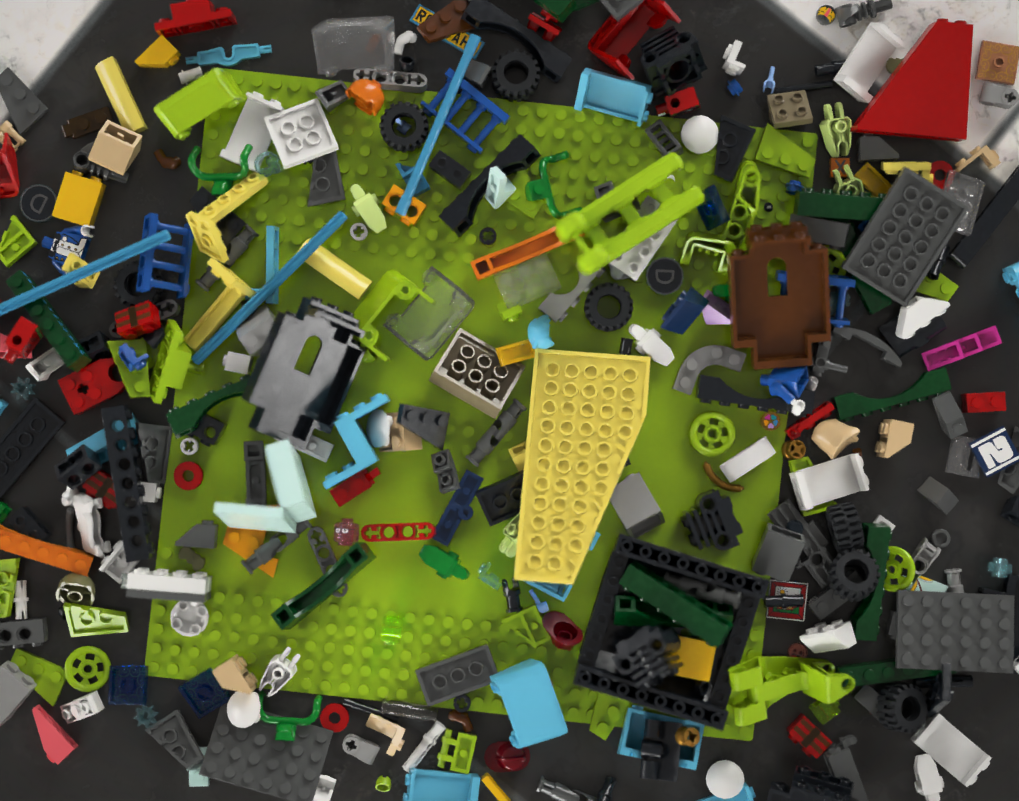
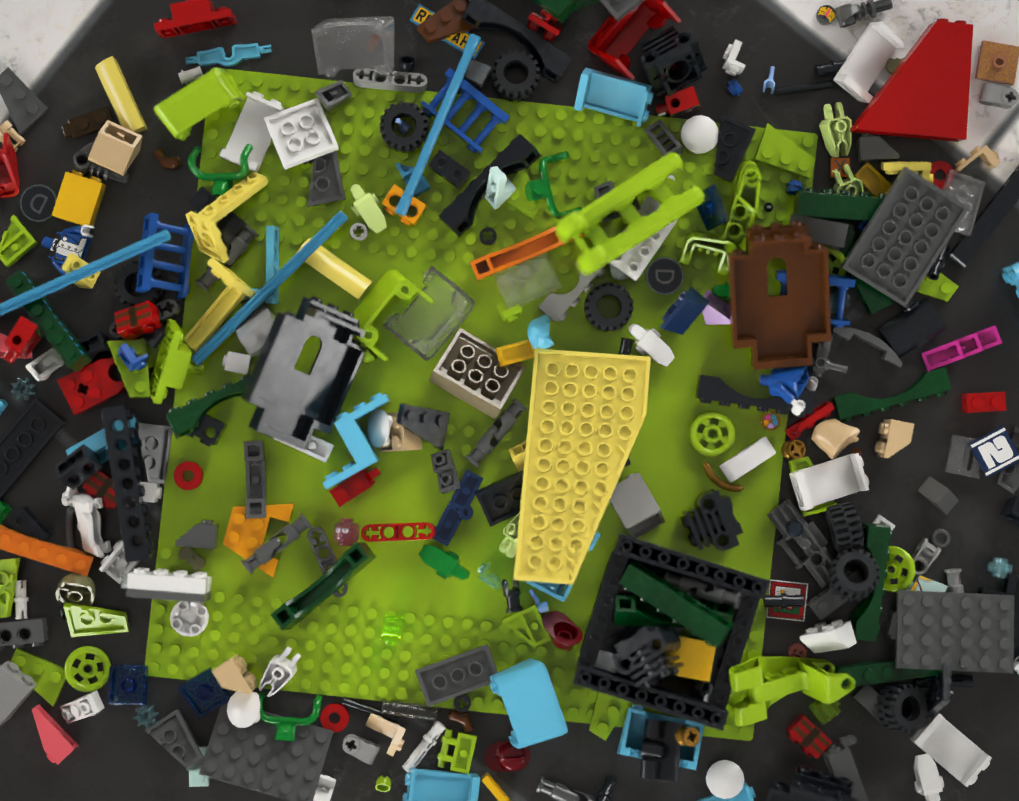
(158, 55): yellow slope -> none
(183, 445): white bush -> none
(273, 162): clear light blue piece -> none
(291, 491): light aqua container -> none
(367, 95): orange cylinder -> none
(403, 39): white arm -> none
(705, 357): light grey plate -> none
(778, 552): dark grey brick -> none
(789, 109): dark tan plate -> none
(918, 314): white slope -> none
(949, 415): dark grey slope -> none

